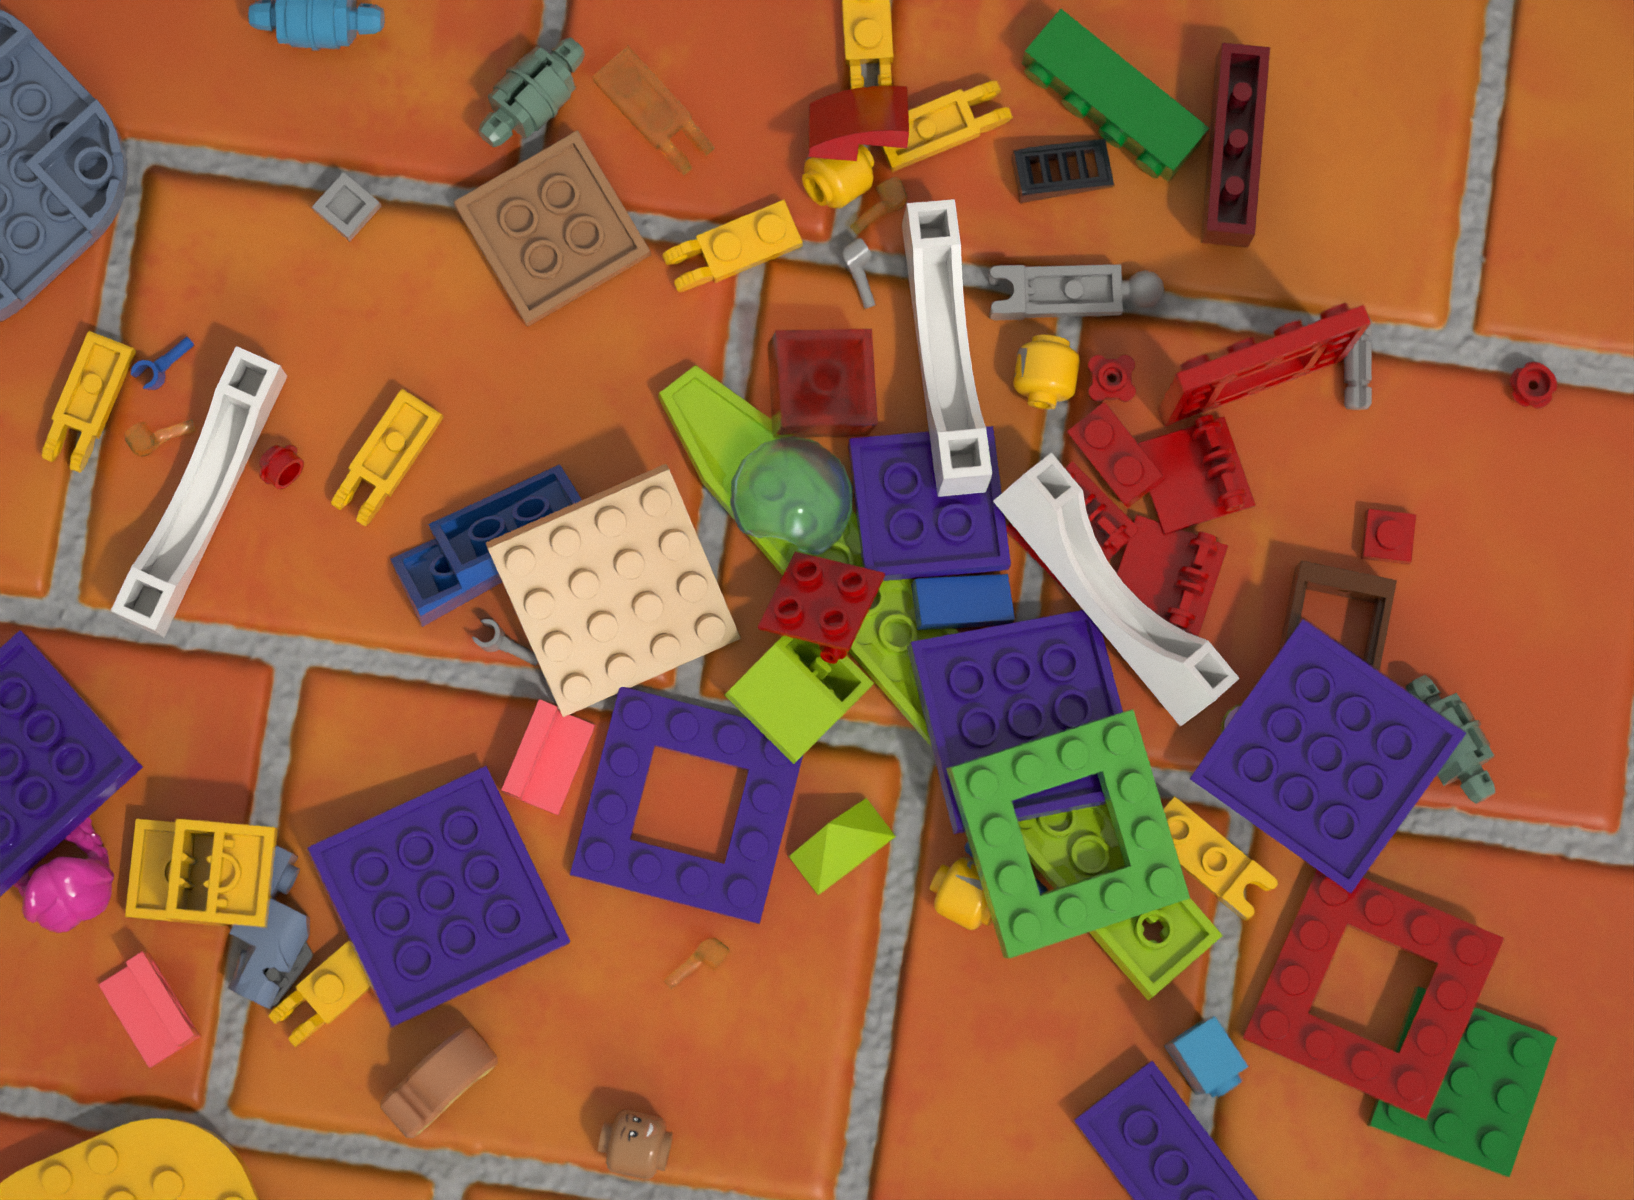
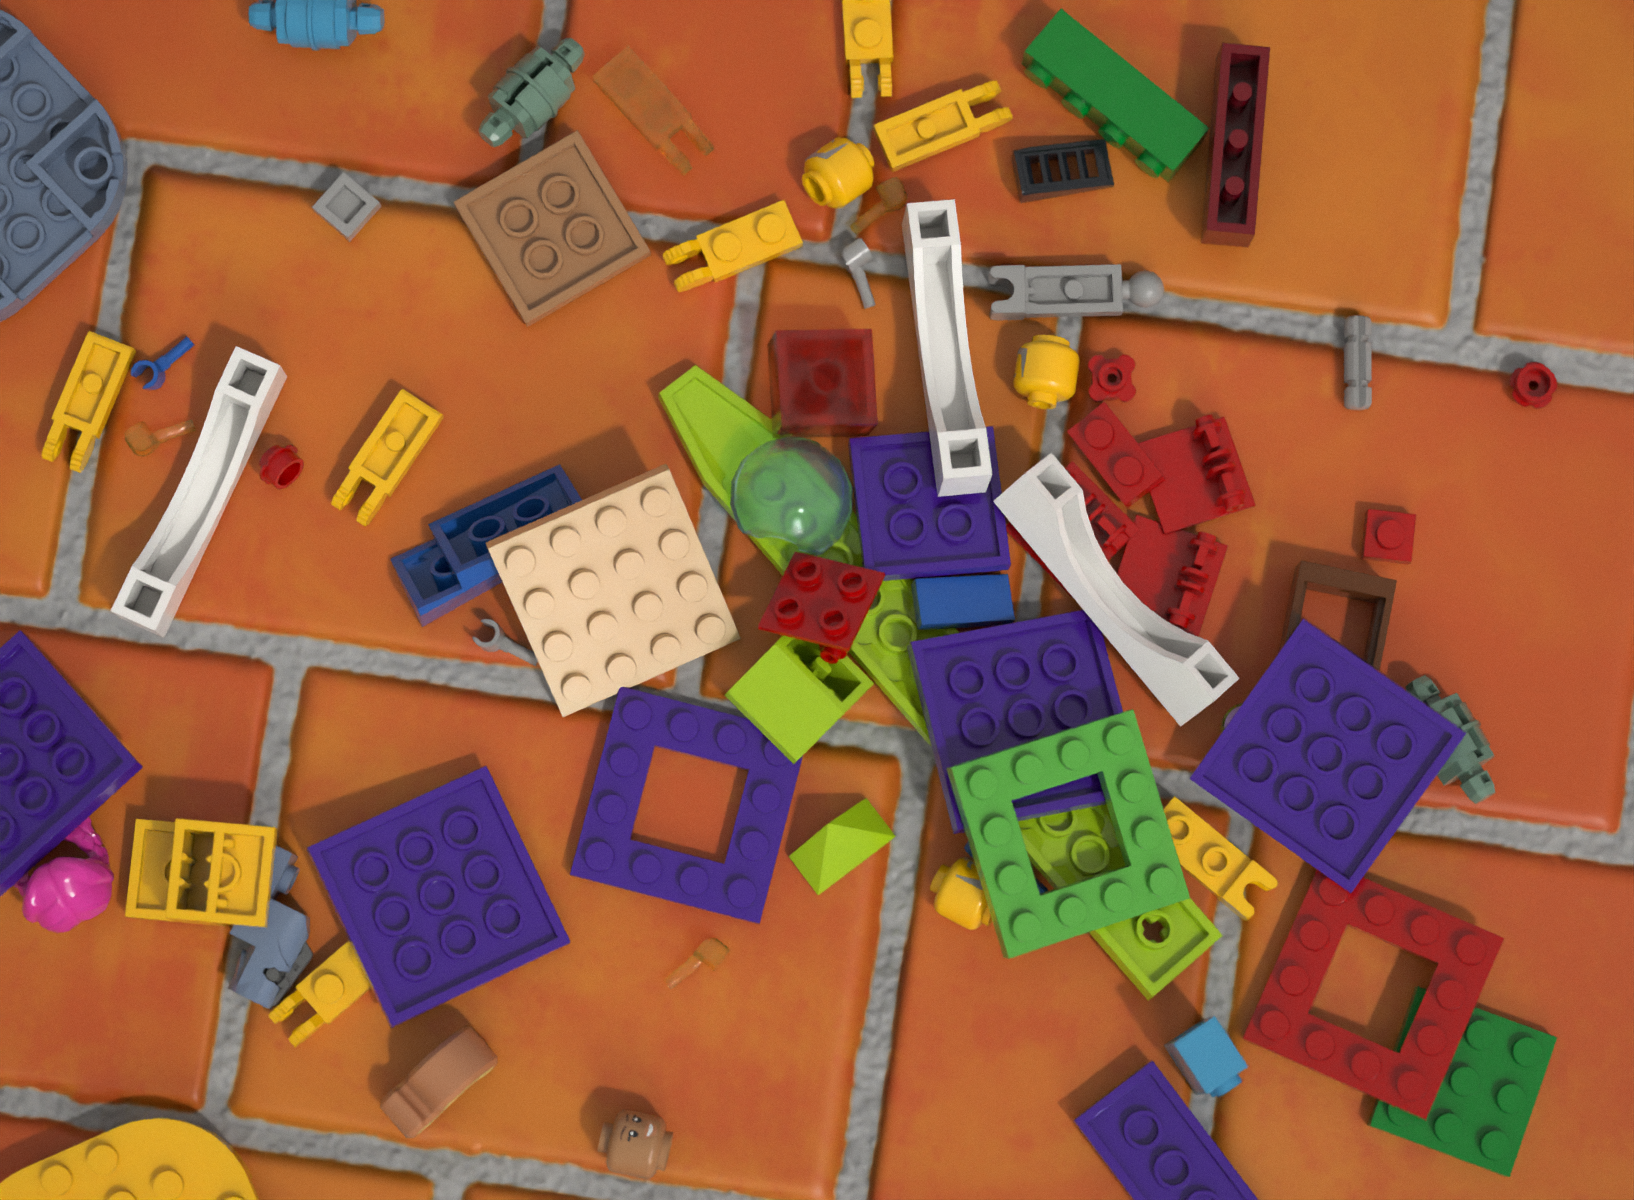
(149, 1009): coral panel -> none
(548, 758): coral panel -> none
(858, 117): red slope -> none
(1264, 365): red plate -> none

